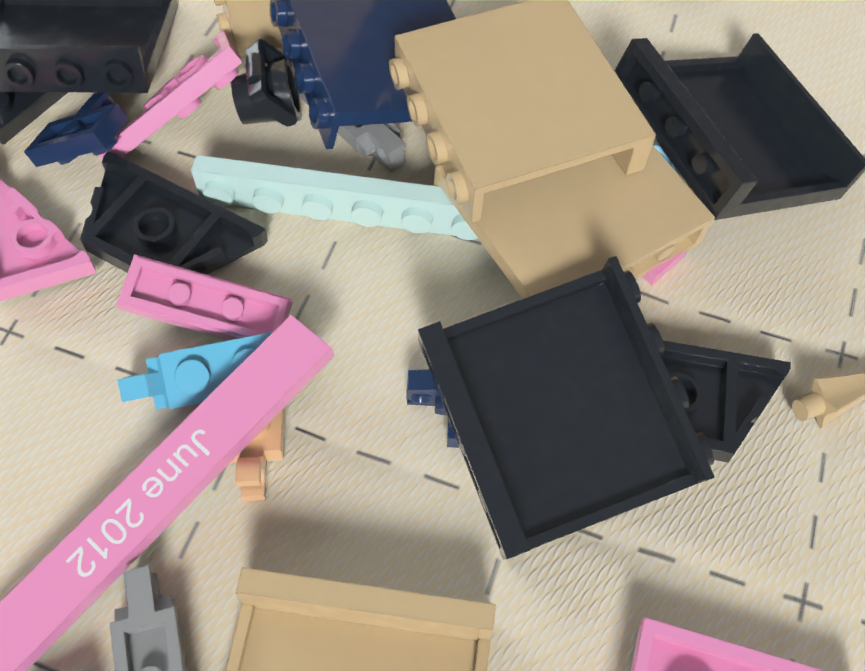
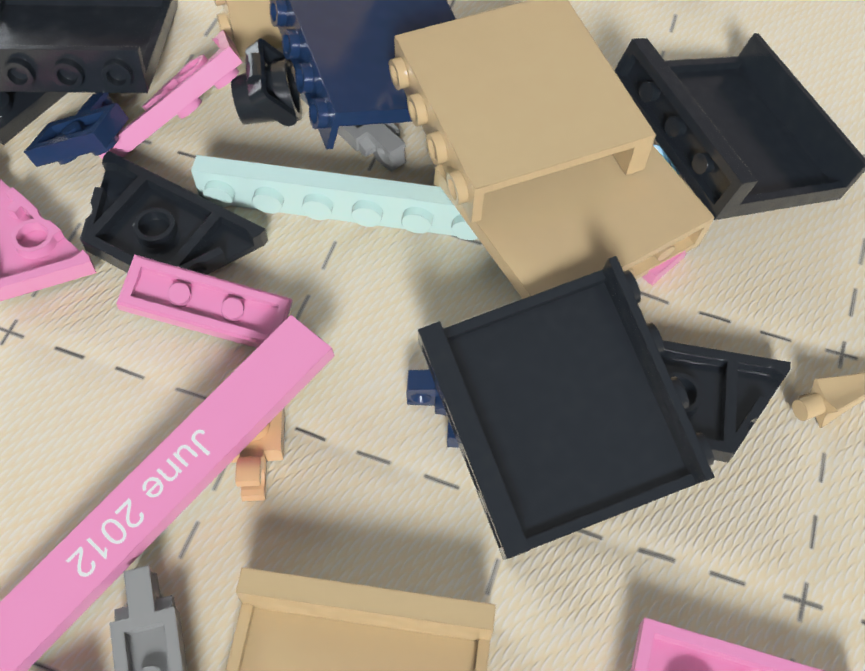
(188, 374): medium azure hinge -> none

